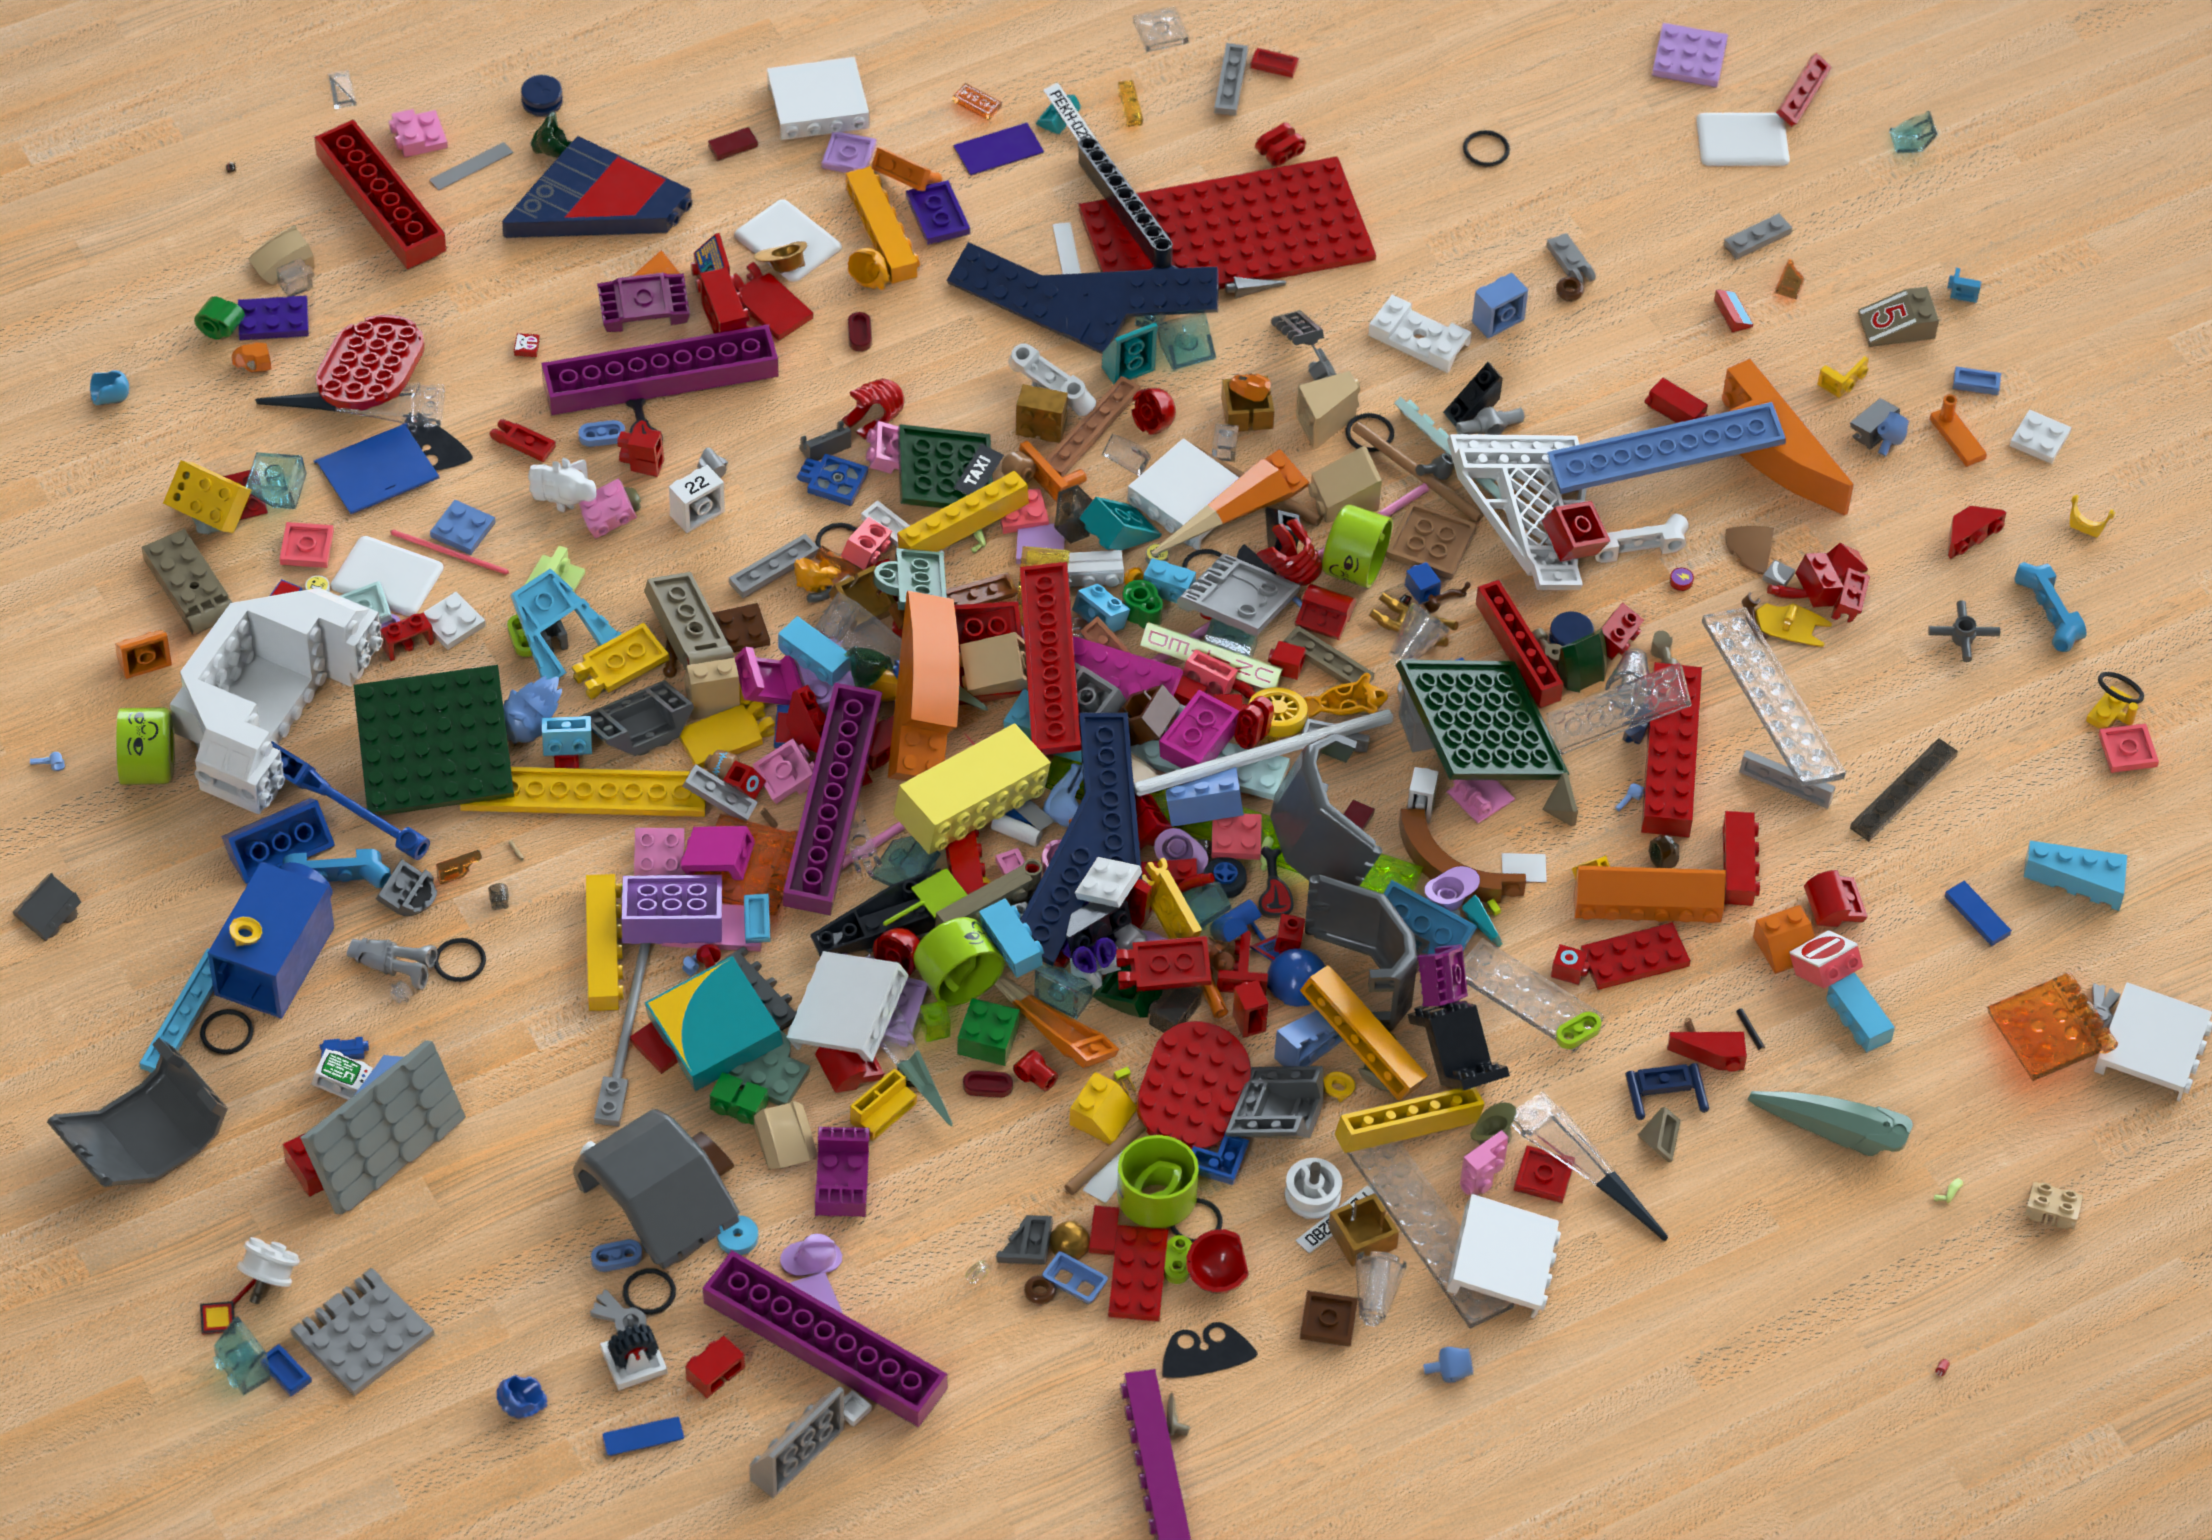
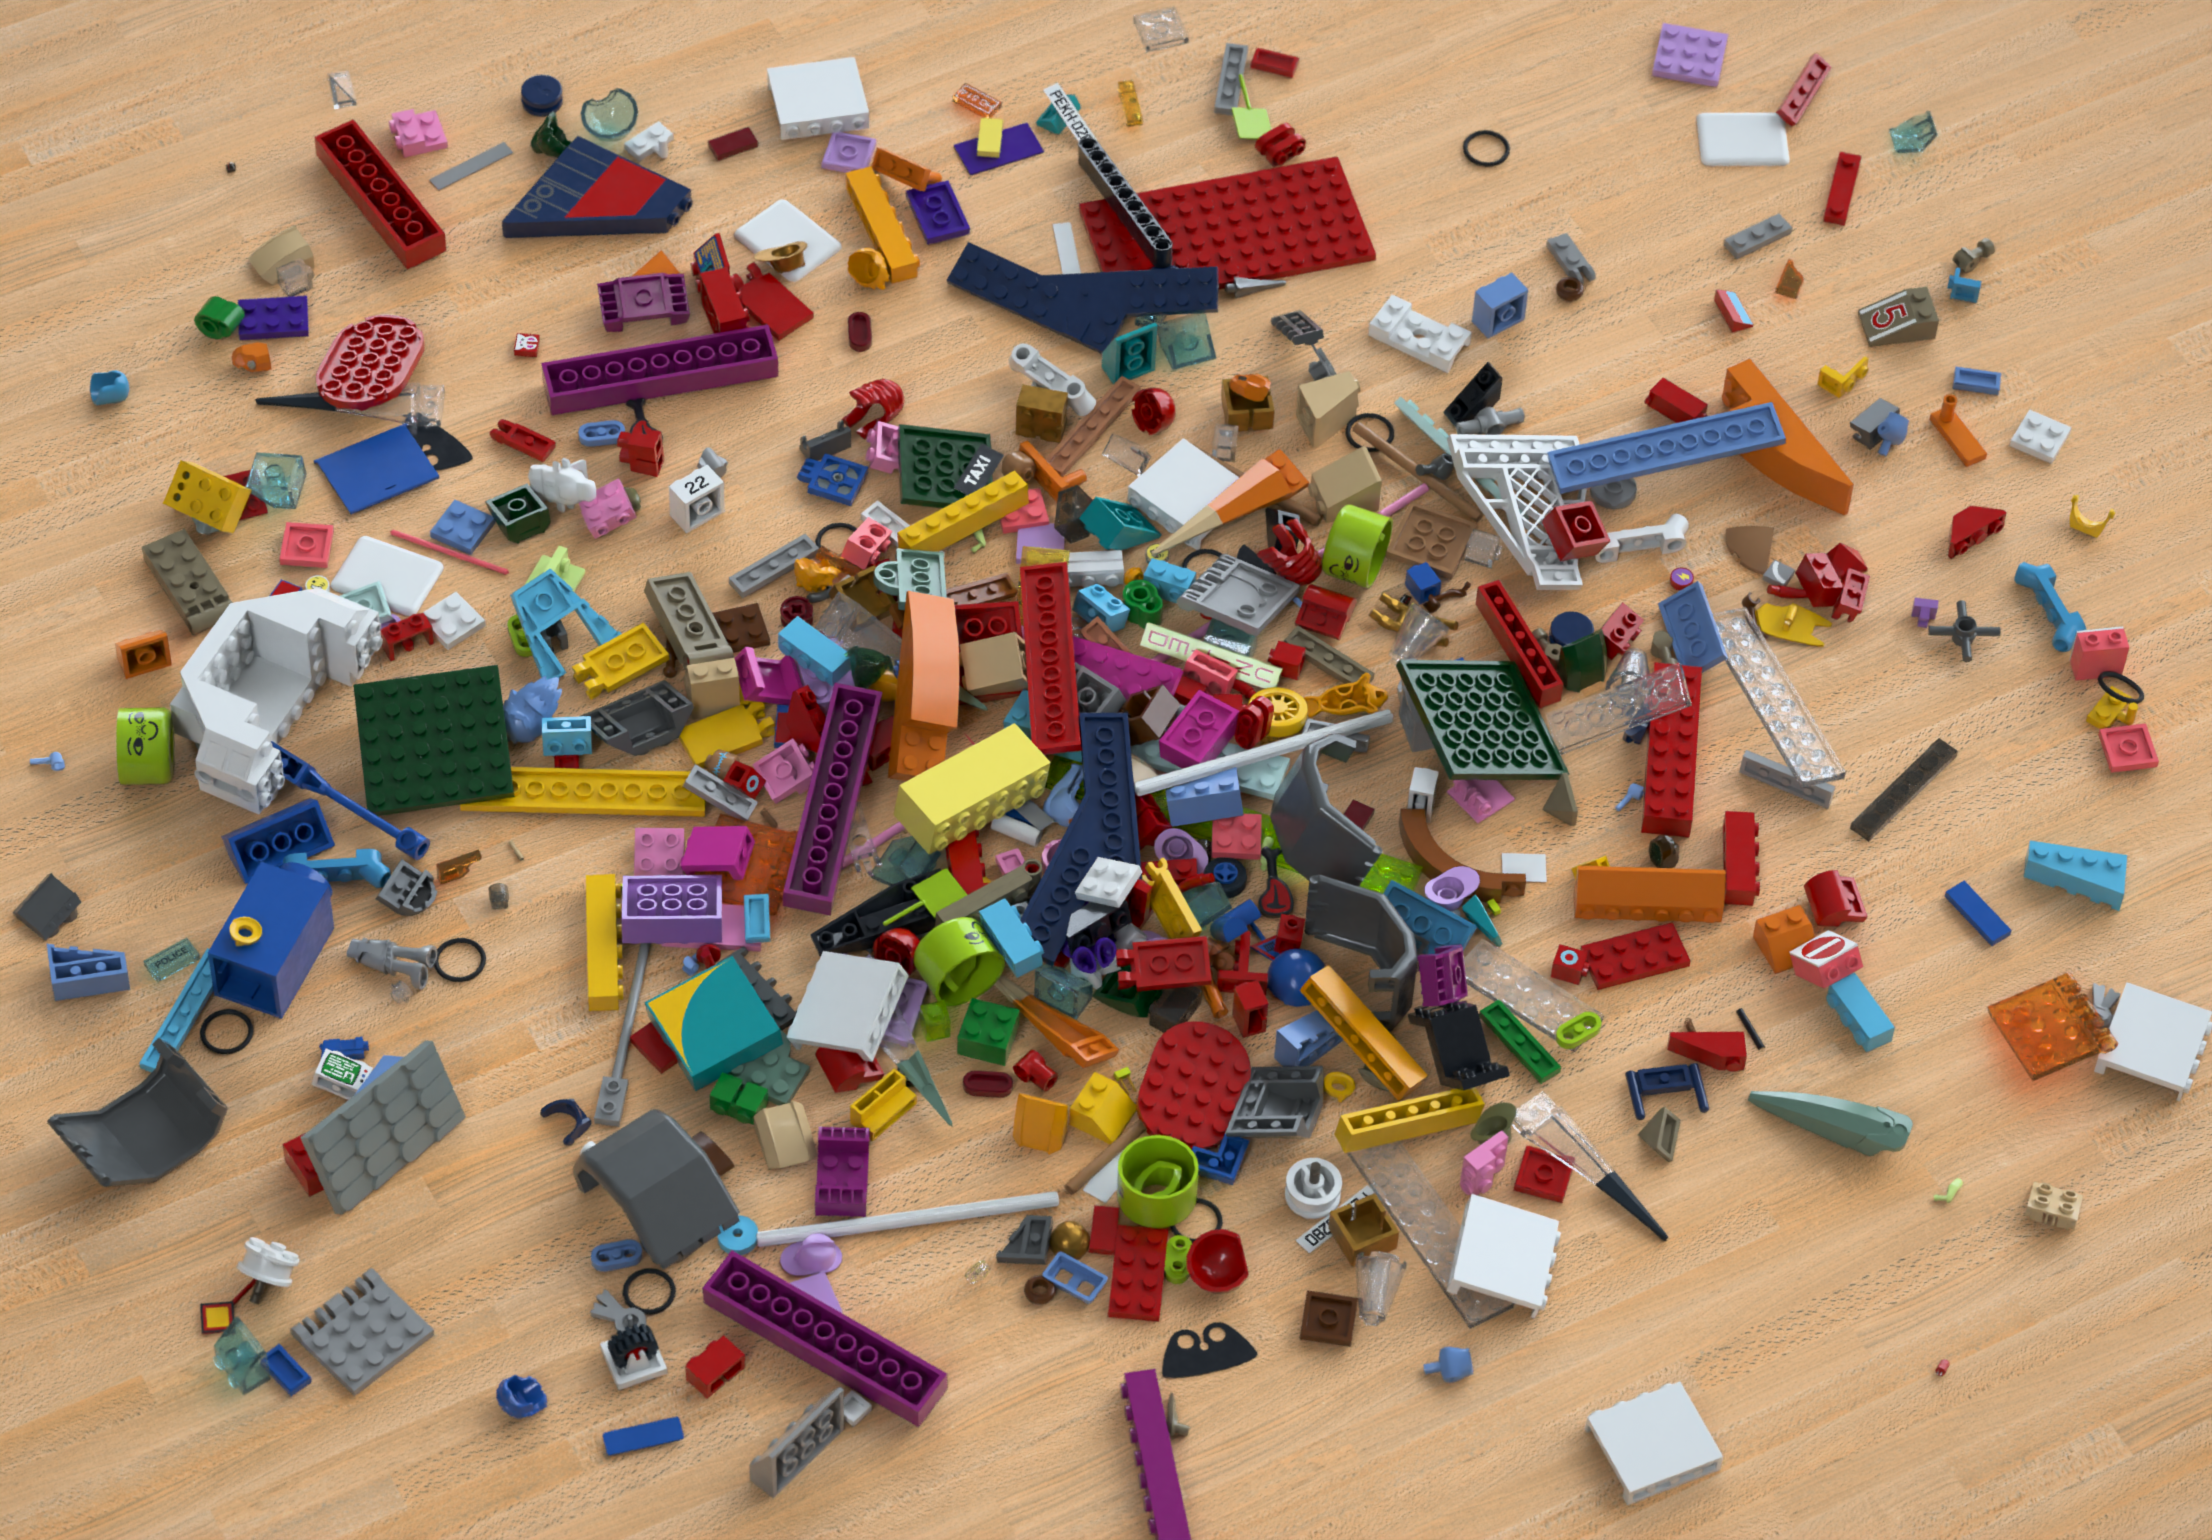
(86, 973): none -> medium blue wedge
(171, 959): none -> clear light blue tile
(519, 513): none -> dark green slope
(571, 1108): none -> dark blue helmet
(610, 117): none -> clear light blue cylinder
(649, 141): none -> white plate
(794, 607): none -> dark red wheel
(909, 1218): none -> white axle
(990, 137): none -> light yellow tile
(1040, 1123): none -> light orange slope
(1250, 121): none -> lime piece
(1483, 548): none -> clear brick
(1520, 1041): none -> green plate
(1615, 494): none -> light grey tile
(1655, 1442): none -> white panel
(1693, 628): none -> medium blue plate
(1842, 188): none -> red plate
(1924, 610): none -> medium lavender tile
(1968, 260): none -> dark tan leg
(2098, 652): none -> coral piece

